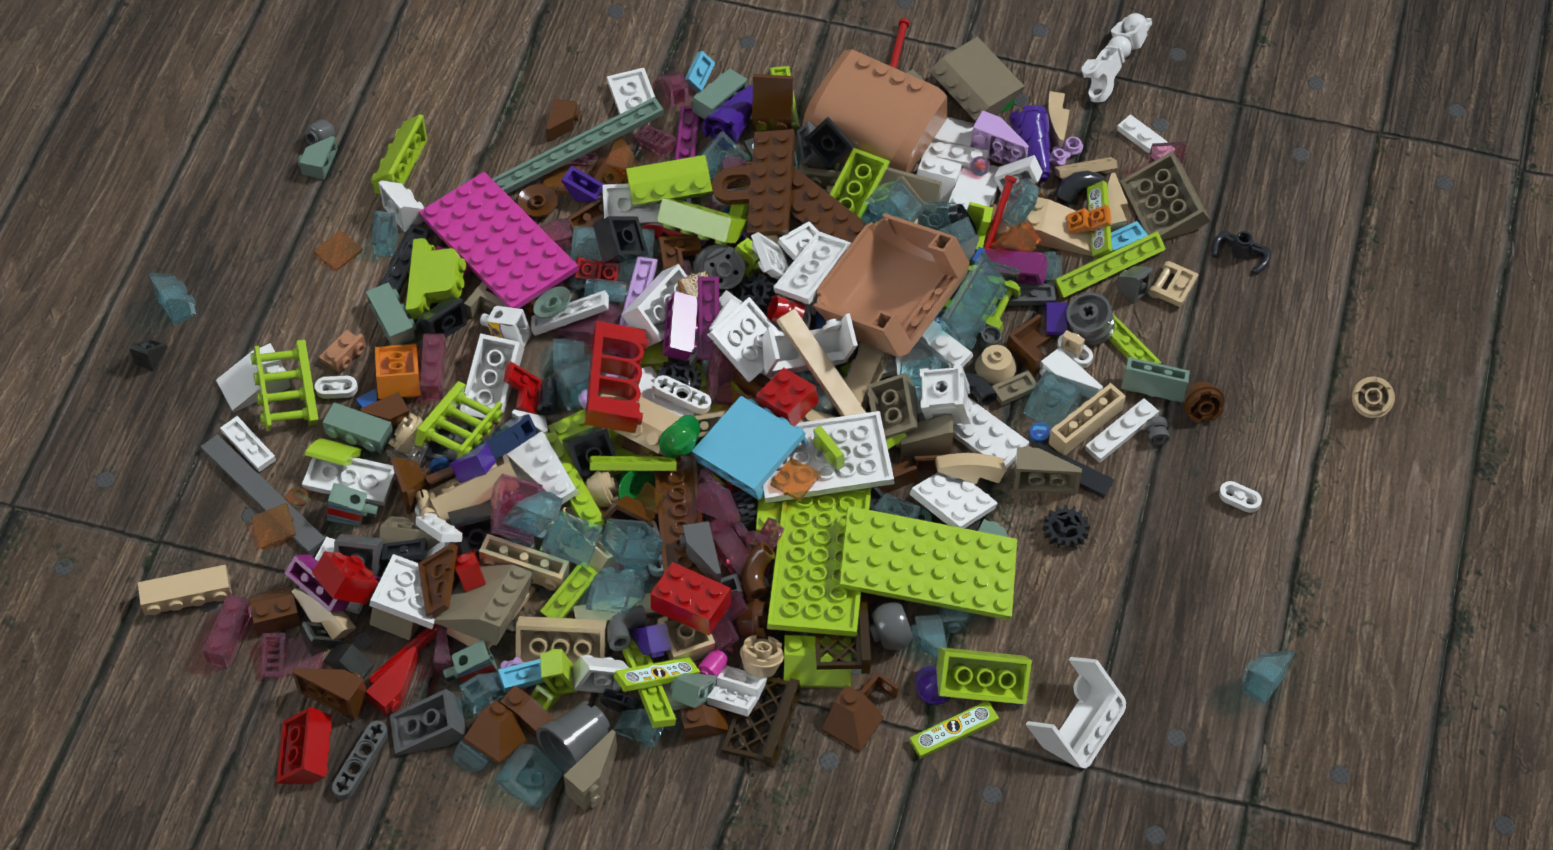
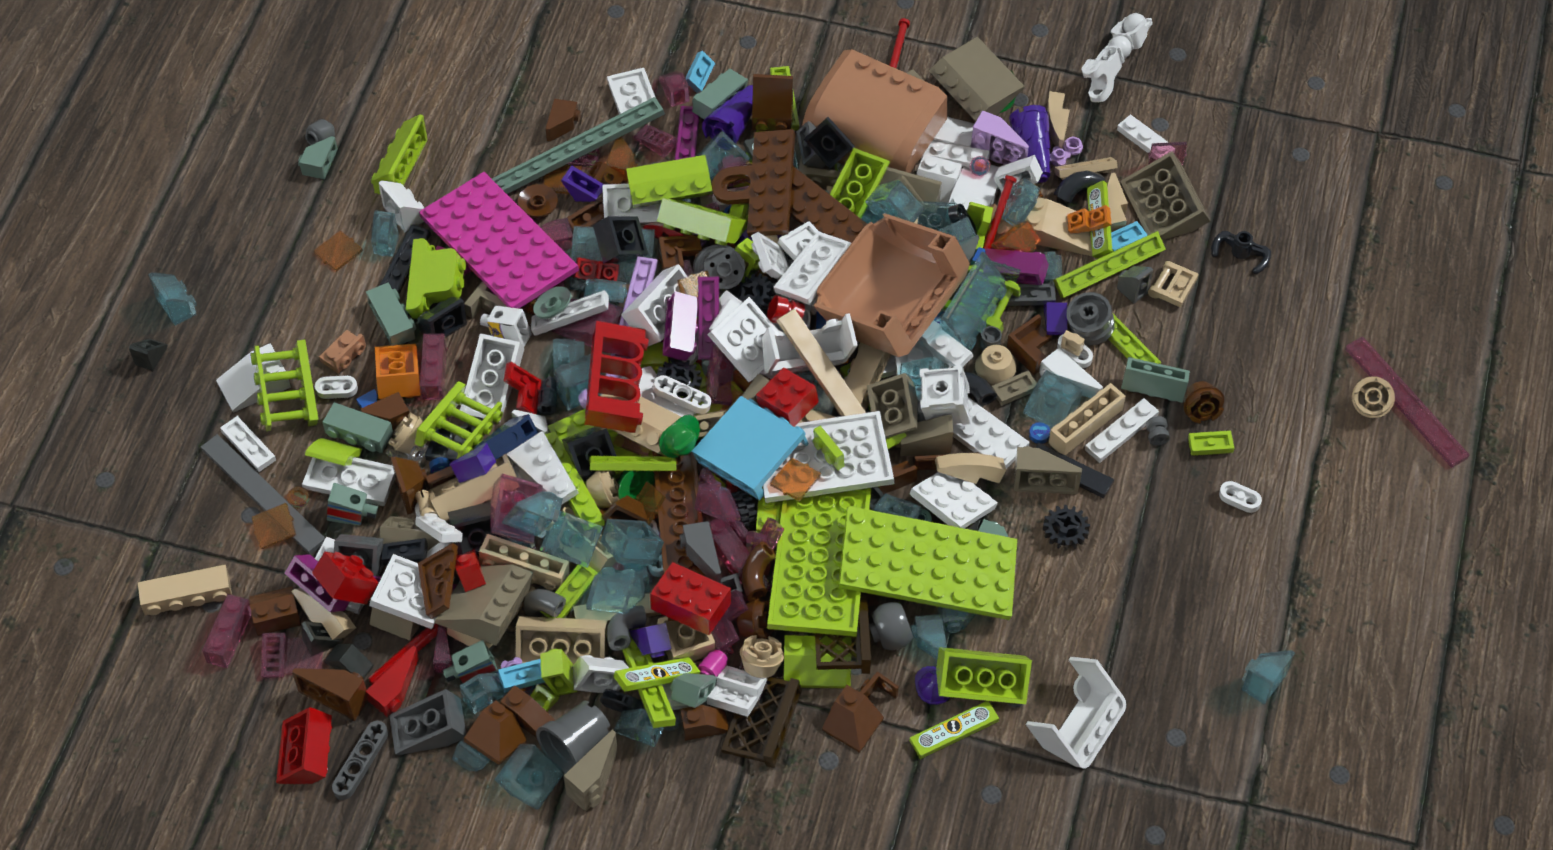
(543, 601): none -> dark grey cylinder
(756, 385): none -> dark tan slope
(1211, 443): none -> lime plate
(1409, 403): none -> clear pink tile

